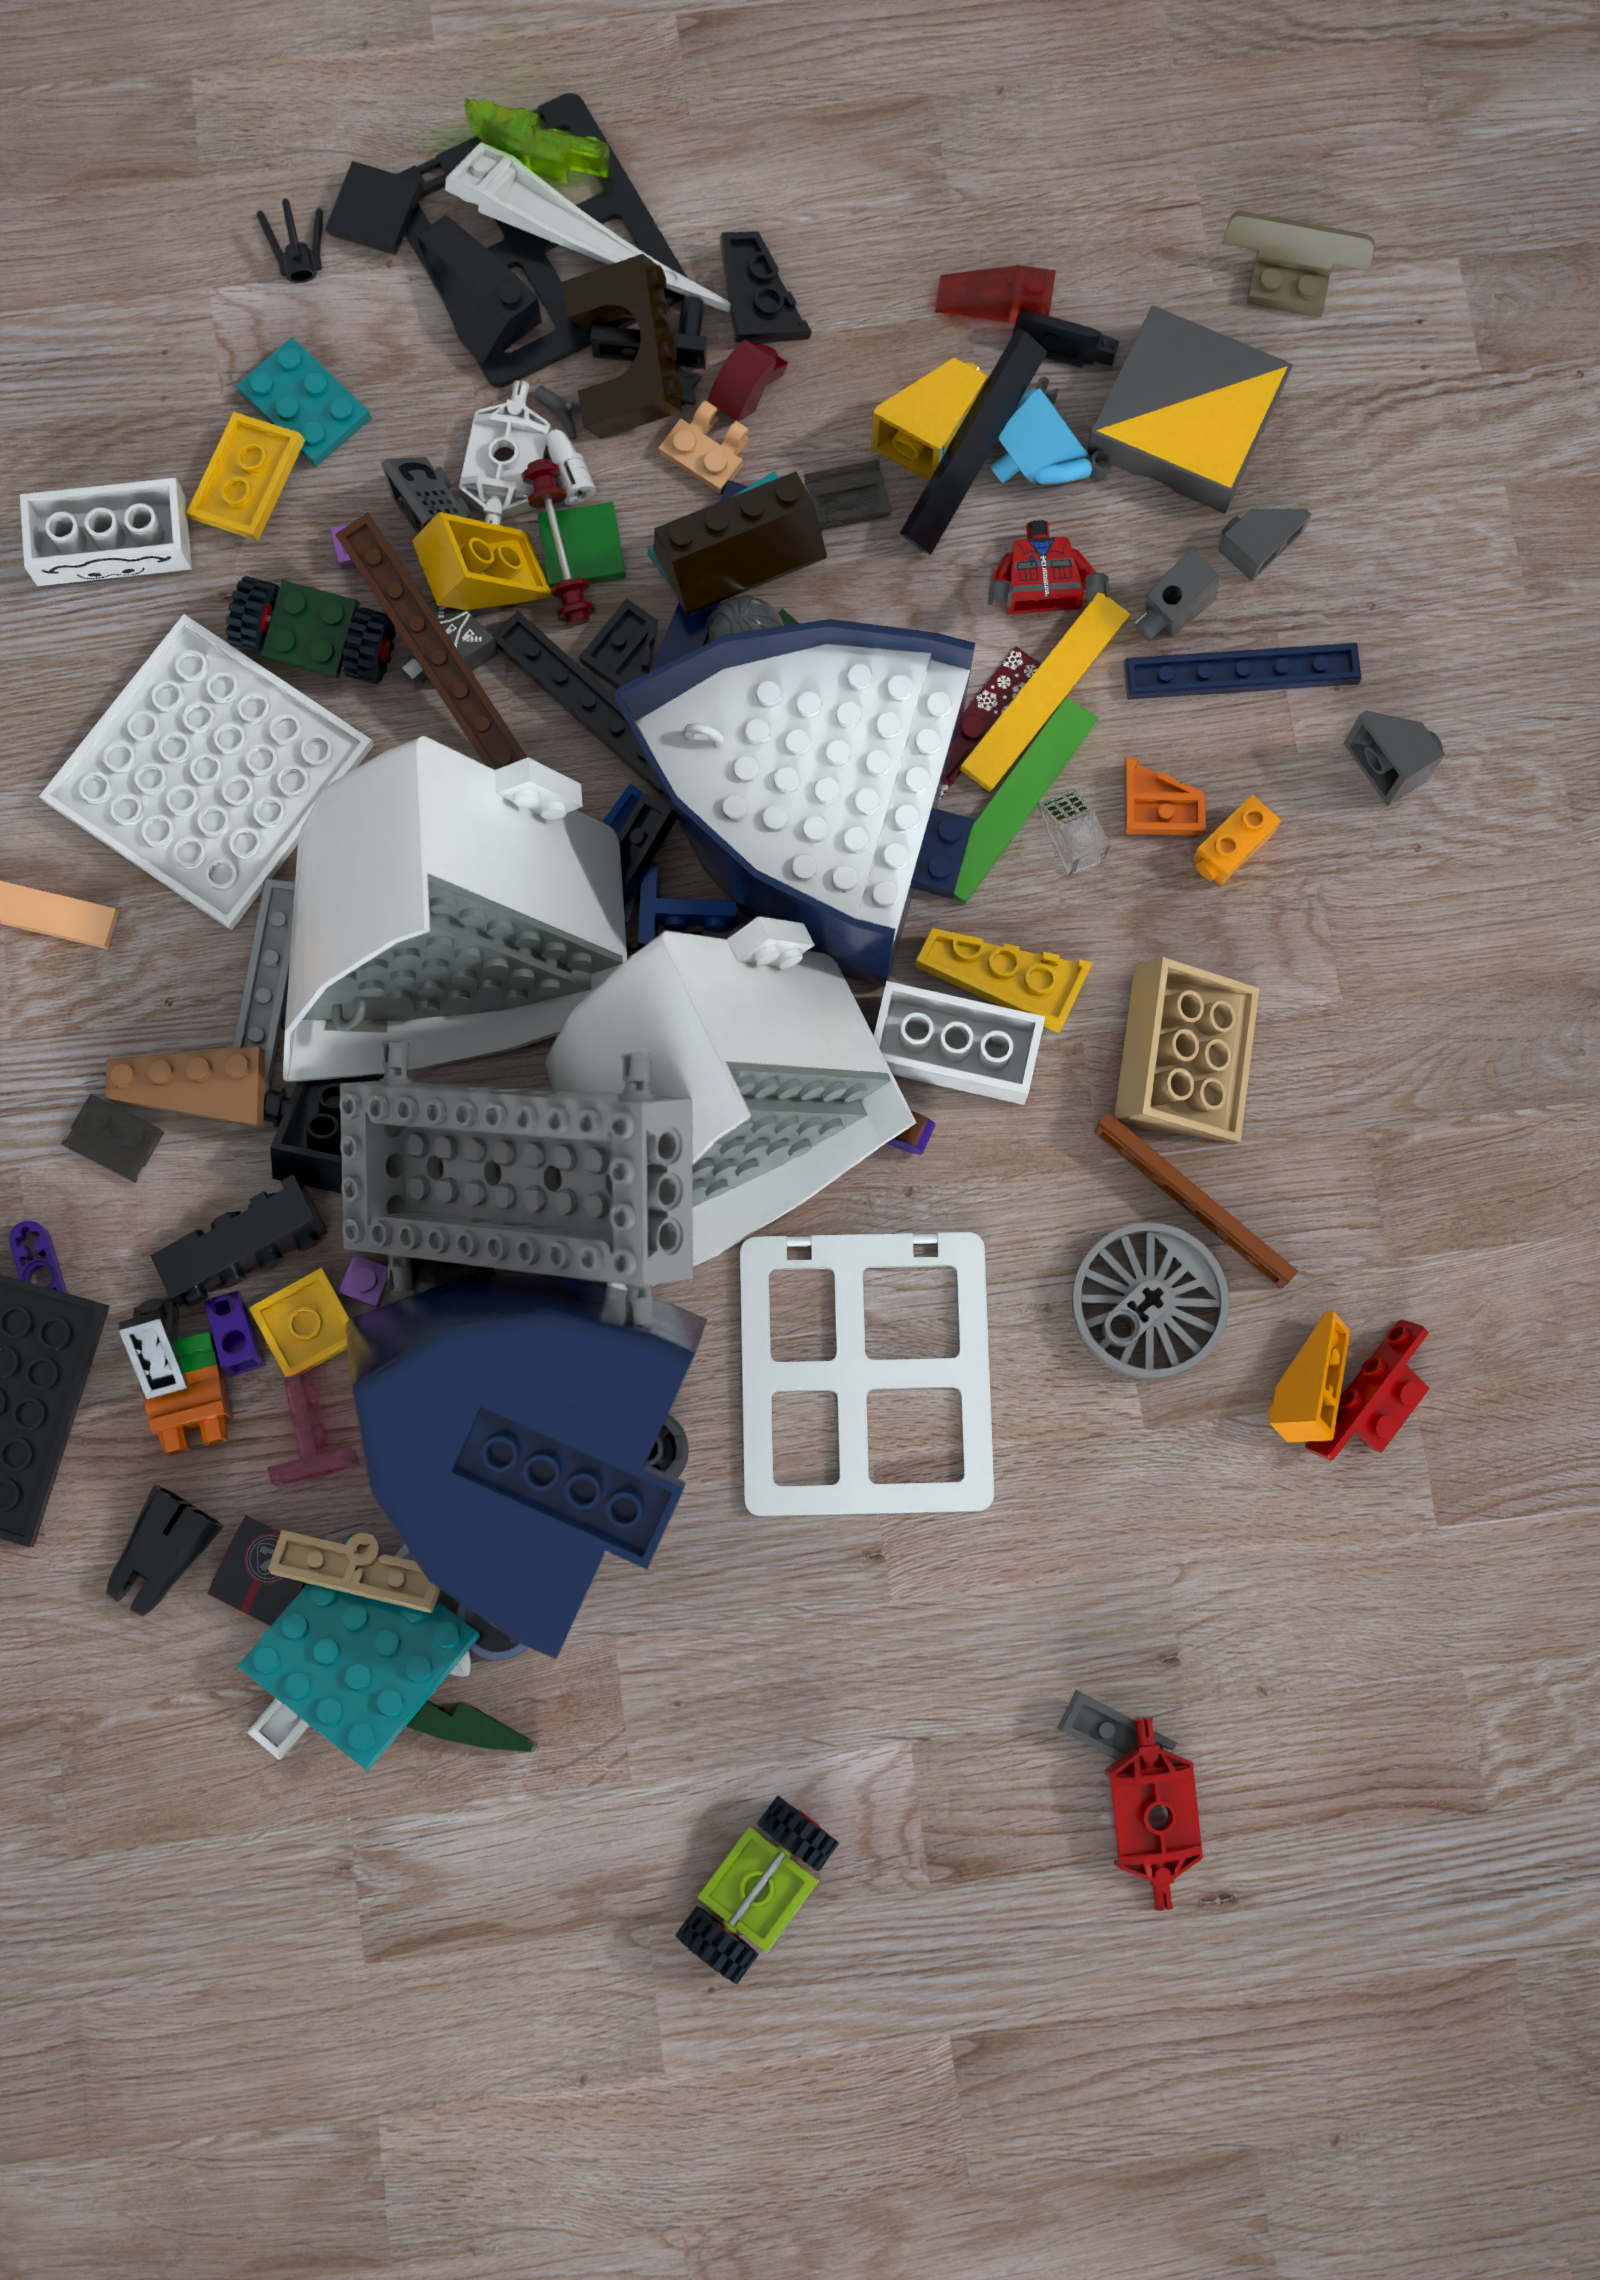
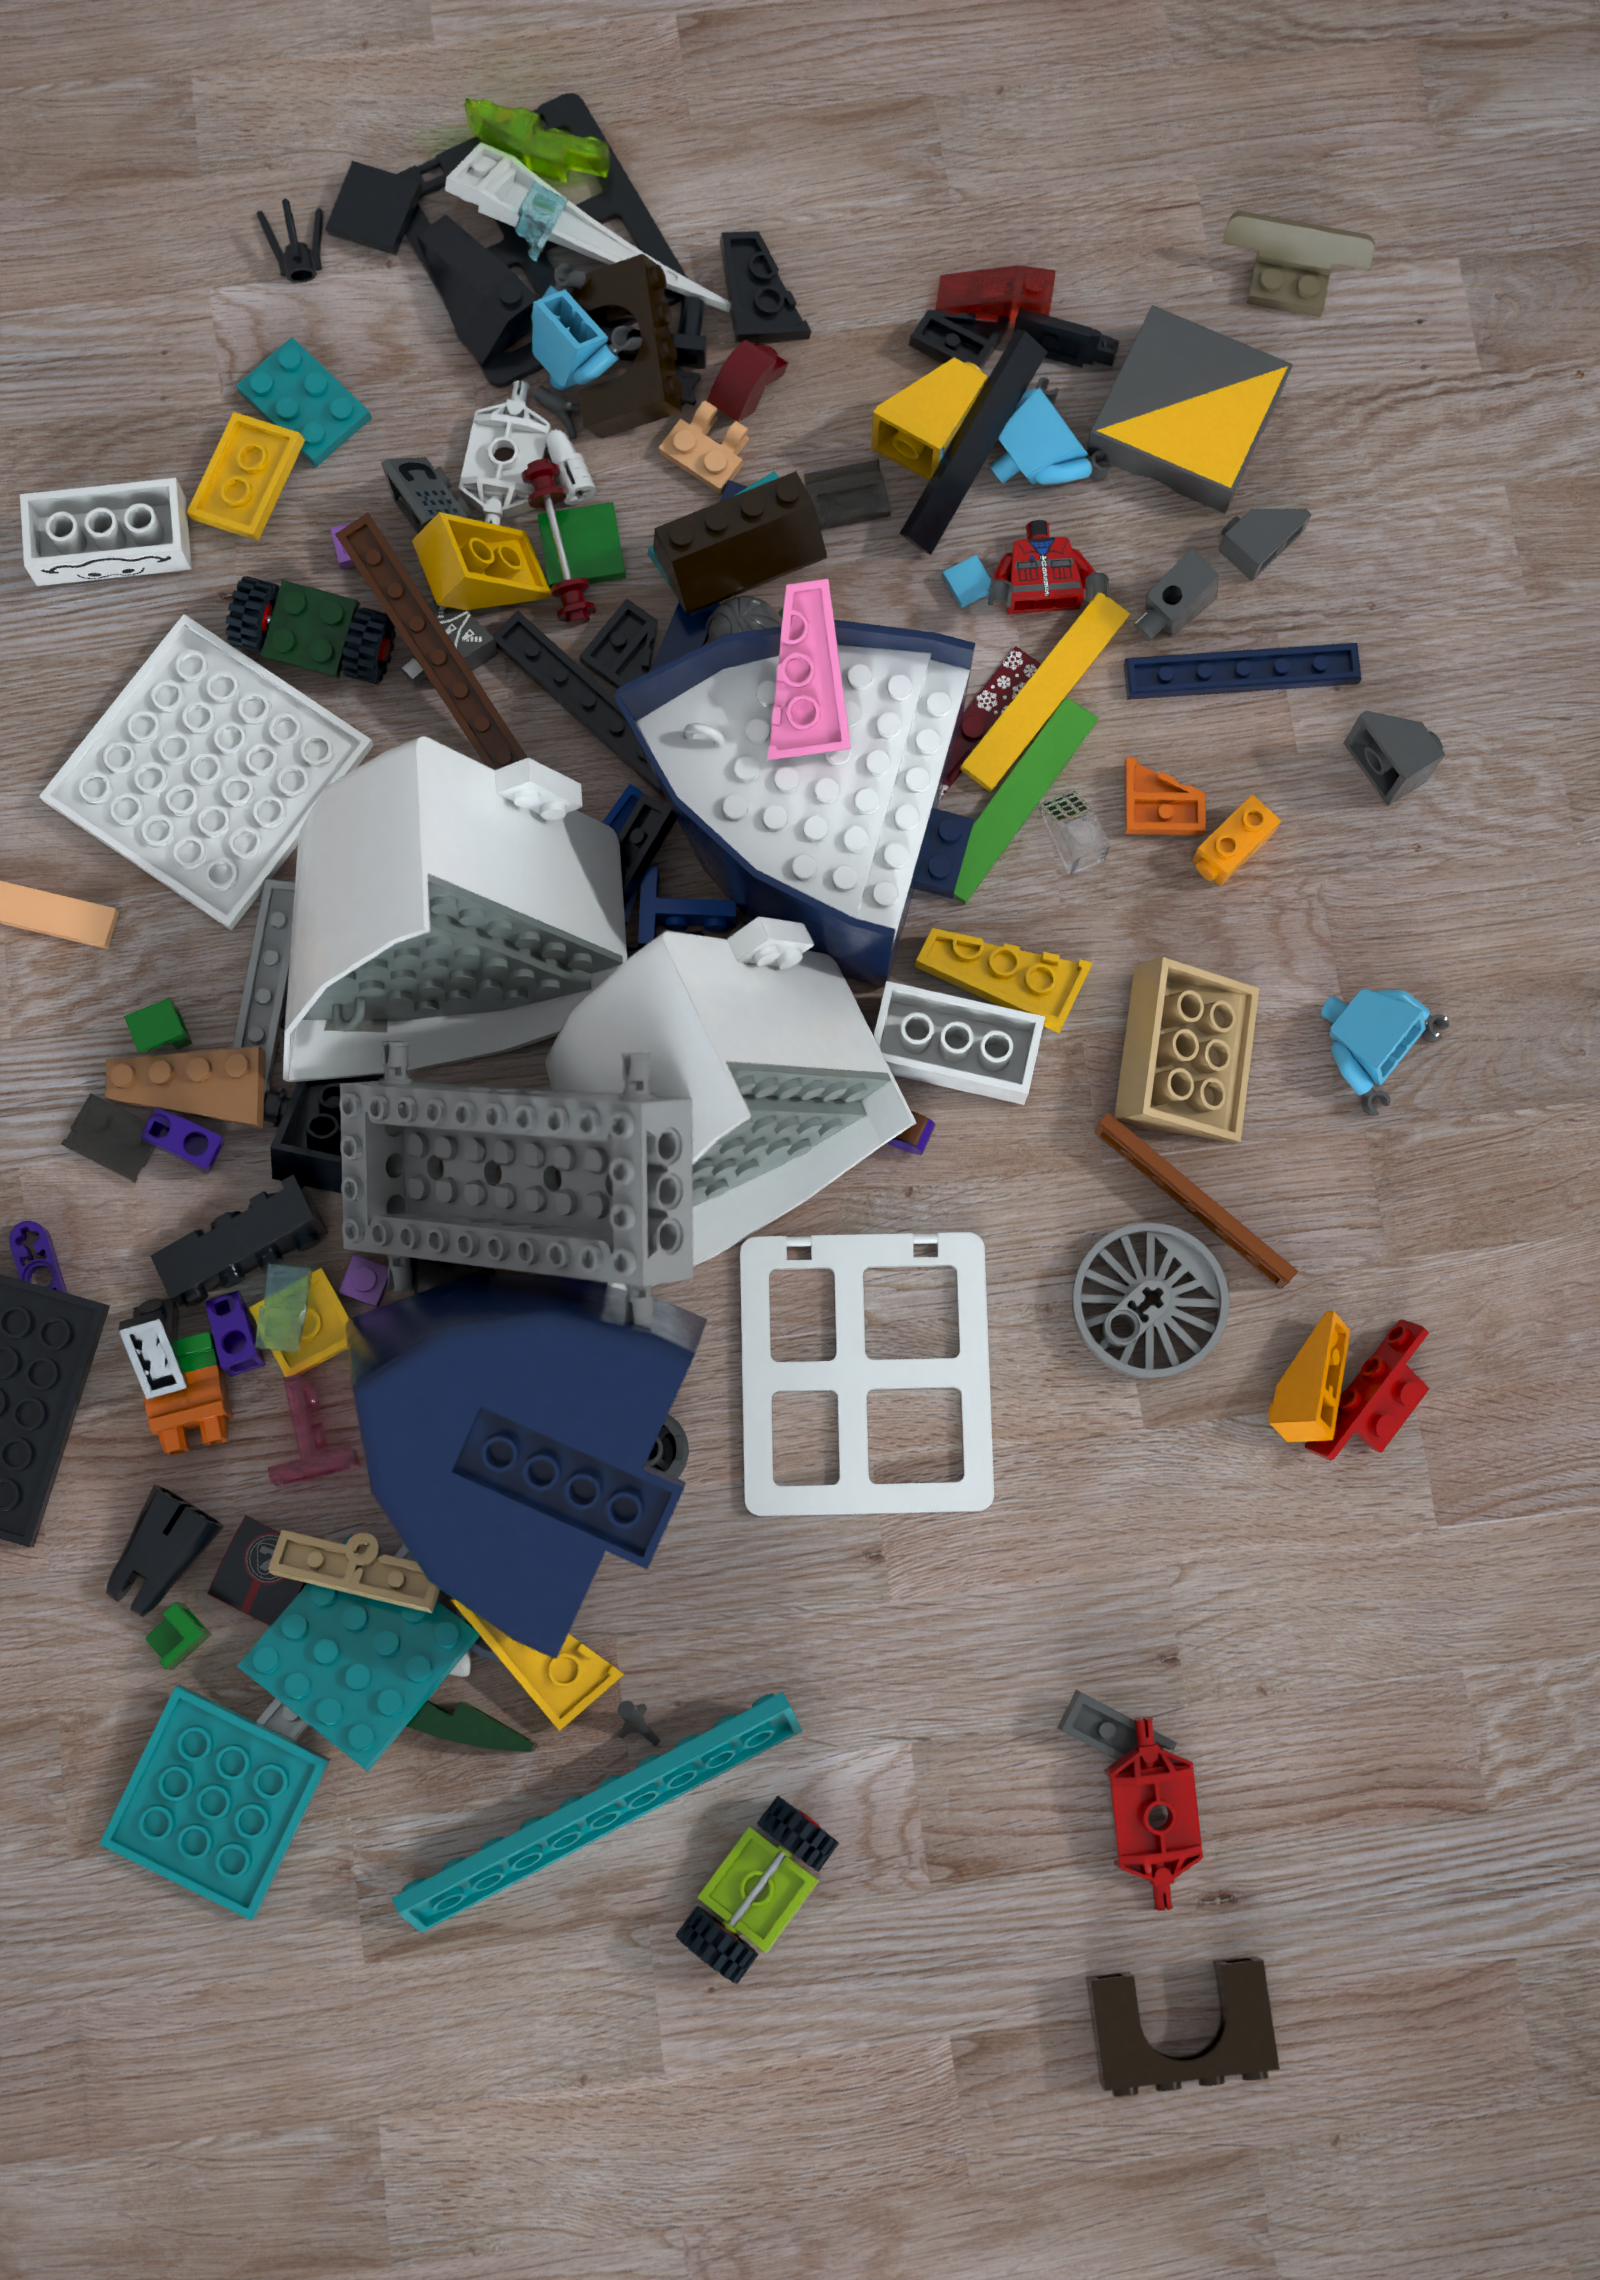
(158, 1026): none -> green panel
(177, 1635): none -> green panel
(183, 1139): none -> dark purple leg
(215, 1802): none -> teal plate
(284, 1307): none -> clear light blue slope
(538, 217): none -> clear light blue slope
(557, 1685): none -> yellow wing
(568, 339): none -> medium azure torso
(601, 1812): none -> teal plate
(635, 1721): none -> dark grey bar
(809, 691): none -> bright pink wing
(958, 336): none -> black wing
(967, 581): none -> medium azure tile
(1240, 2045): none -> dark brown arch
(1375, 1035): none -> medium azure torso

